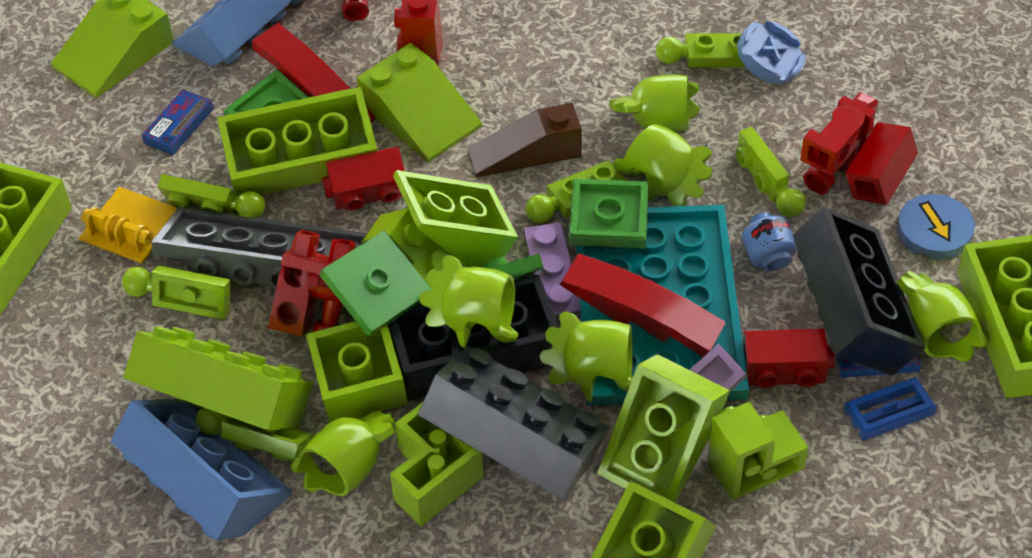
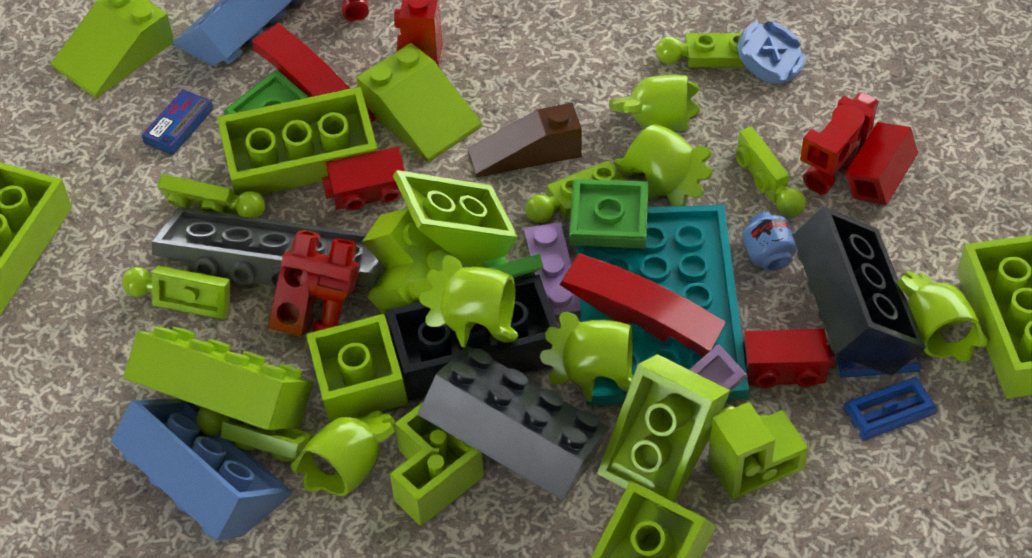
(126, 224): yellow hinge -> none
(375, 283): bright green plate -> none
(935, 226): medium blue tile -> none

